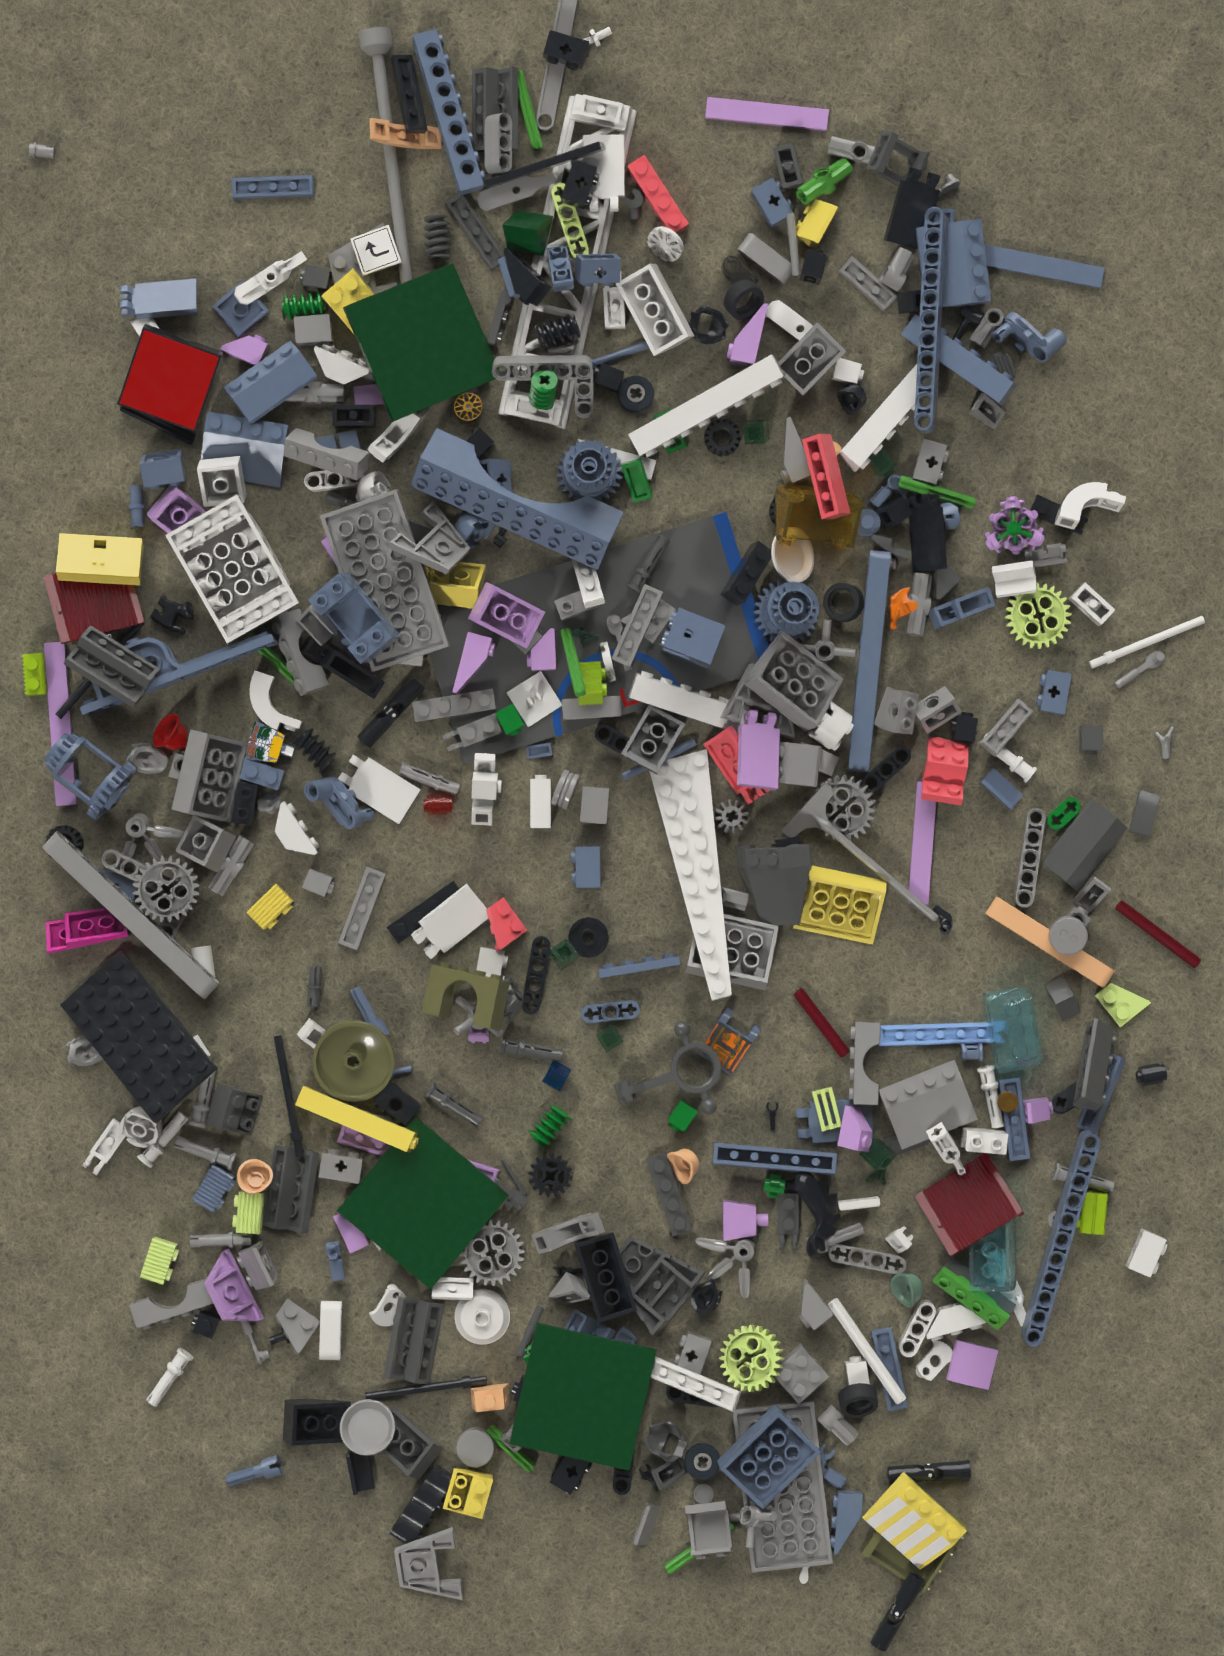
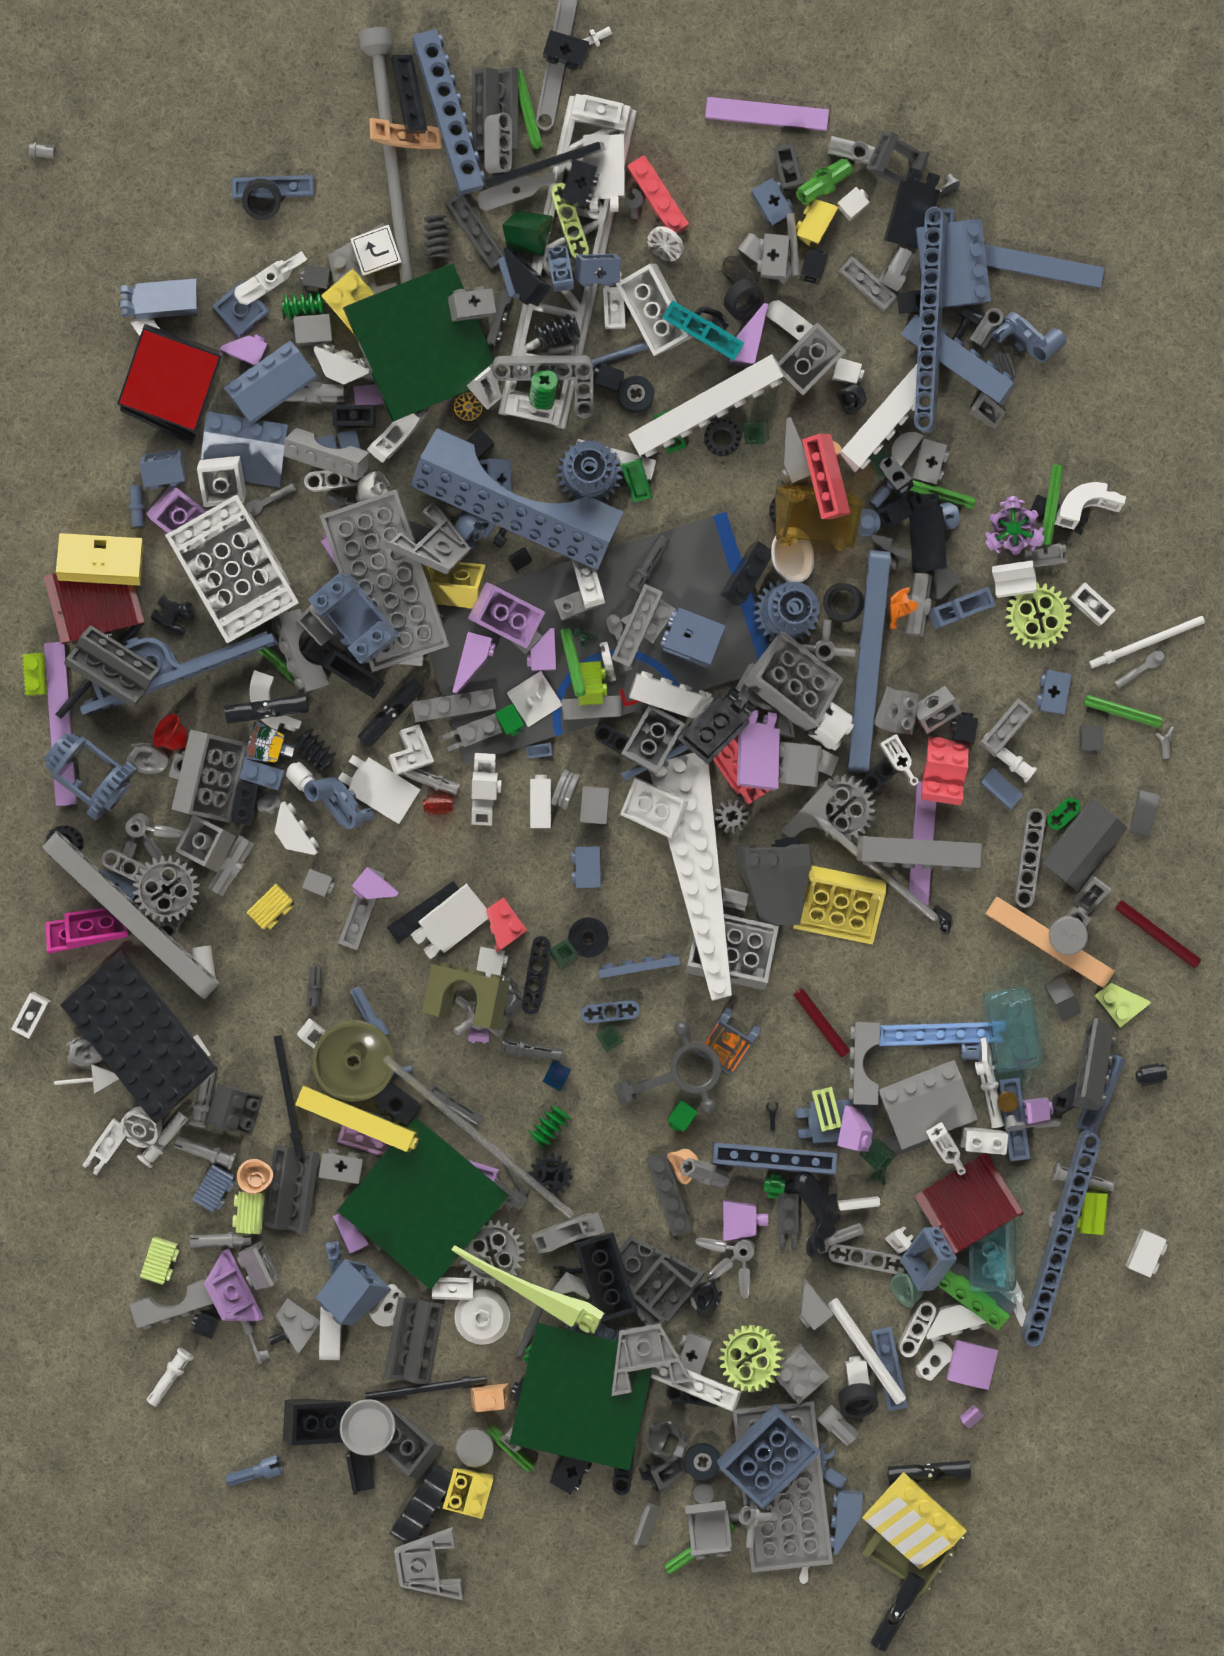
(31, 1015): none -> white brick
(100, 1079): none -> white piece
(250, 210): none -> black tyre
(255, 506): none -> light grey piece
(270, 708): none -> black piece
(299, 775): none -> white brick
(352, 1292): none -> sand blue slope
(373, 886): none -> lavender slope
(416, 753): none -> white plate
(462, 310): none -> light grey brick
(478, 1137): none -> clear piece
(486, 388): none -> white slope
(520, 558): none -> black slope
(563, 1307): none -> yellowish green plate
(643, 1349): none -> light grey wing
(654, 807): none -> white tile
(703, 330): none -> teal slope
(704, 1173): none -> light grey piece
(716, 726): none -> black tile
(777, 268): none -> light grey brick
(853, 203): none -> white brick
(893, 757): none -> white piece
(895, 475): none -> black leg
(904, 446): none -> white tile
(913, 1260): none -> sand blue window
(919, 852): none -> light grey brick
(971, 1416): none -> lavender slope
(986, 1064): none -> white piece
(1012, 1124): none -> light grey piece
(1052, 503): none -> bright green axle
(1123, 711): none -> bright green axle

